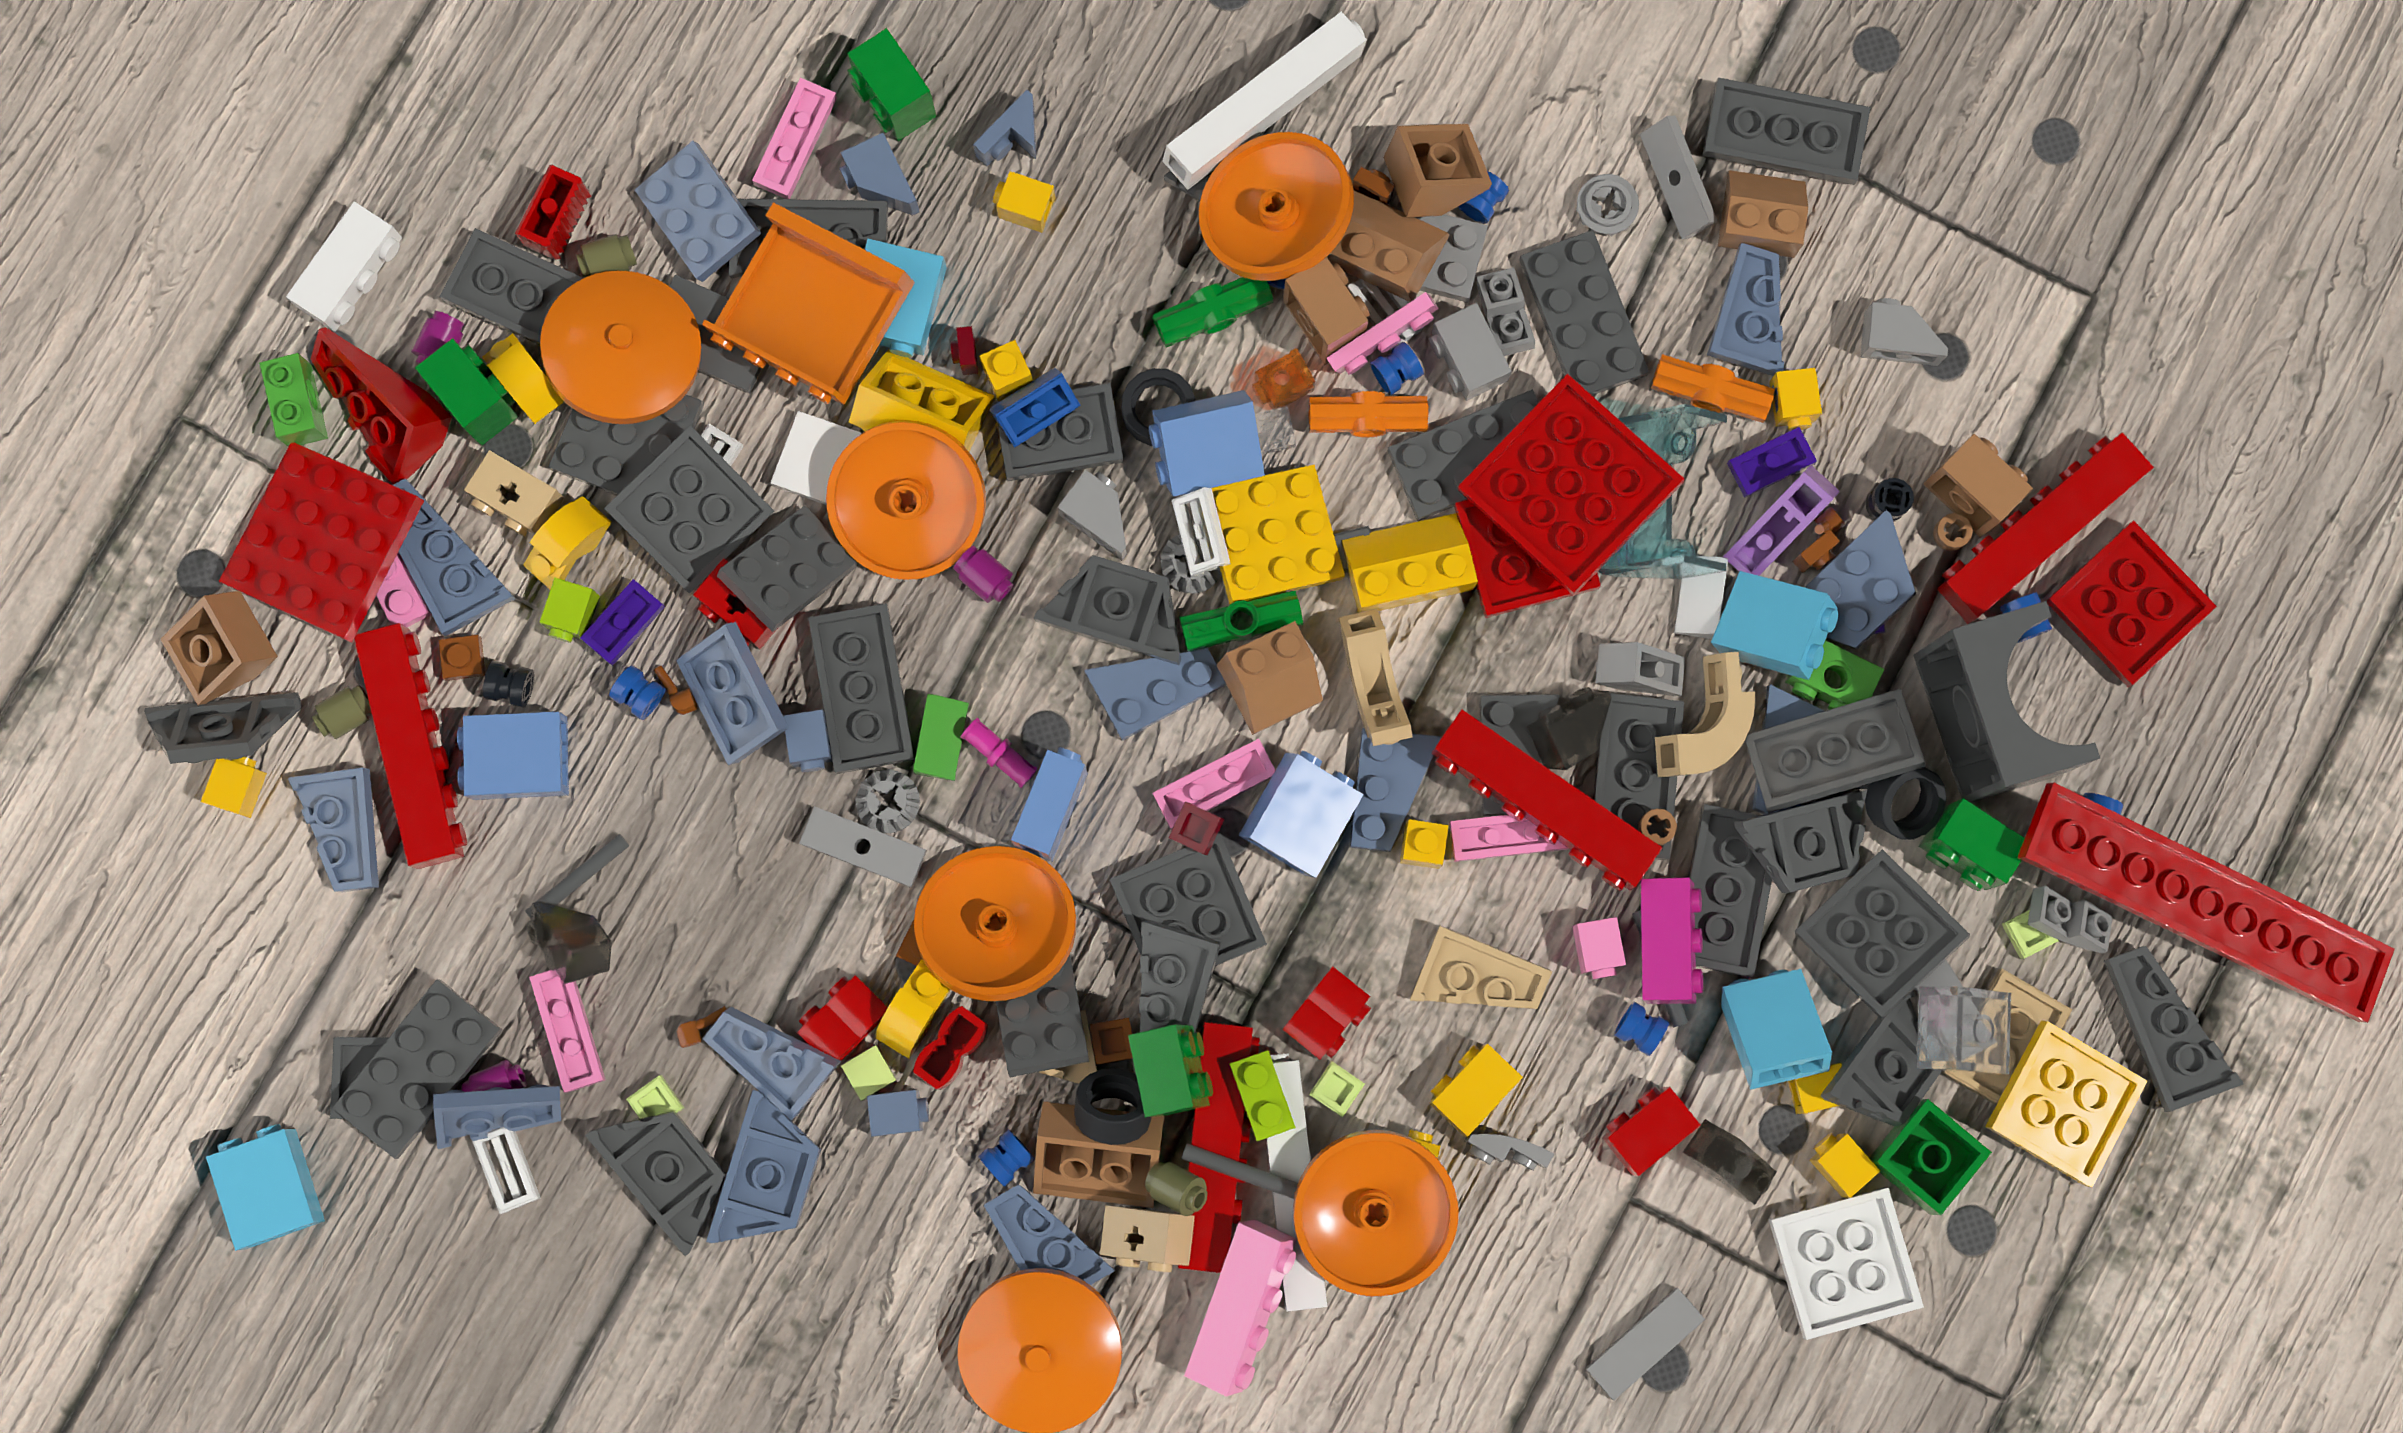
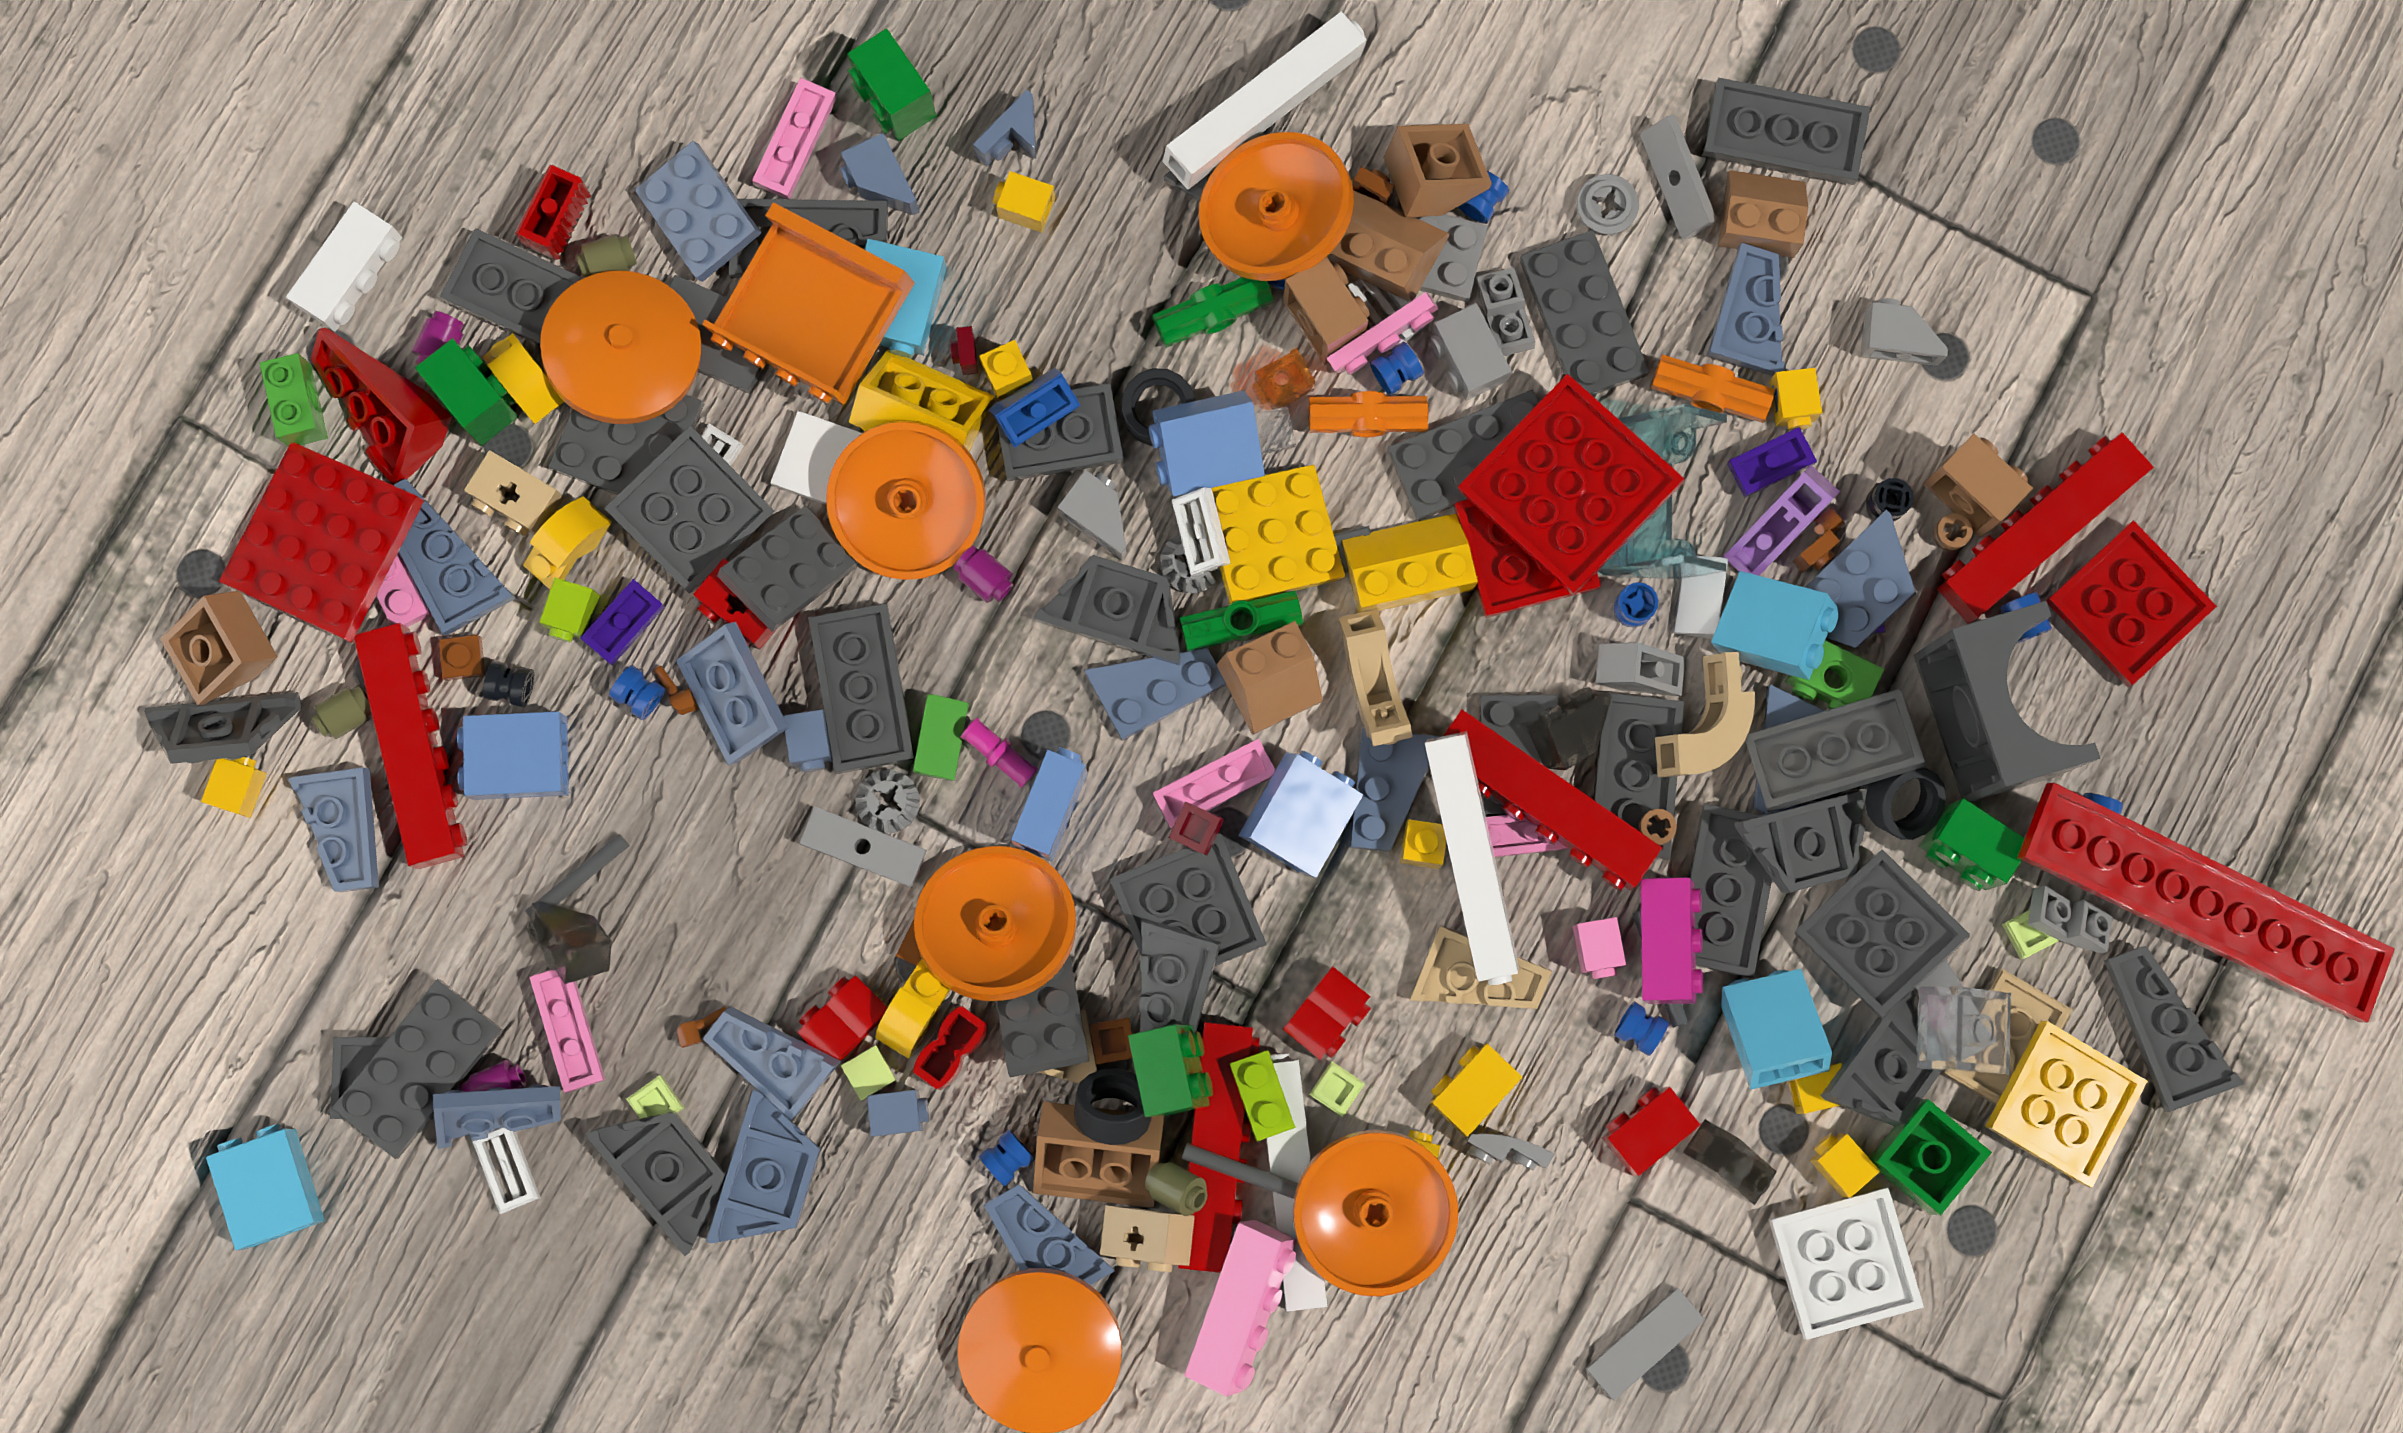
(1472, 858): none -> white brick
(1638, 597): none -> blue wheel

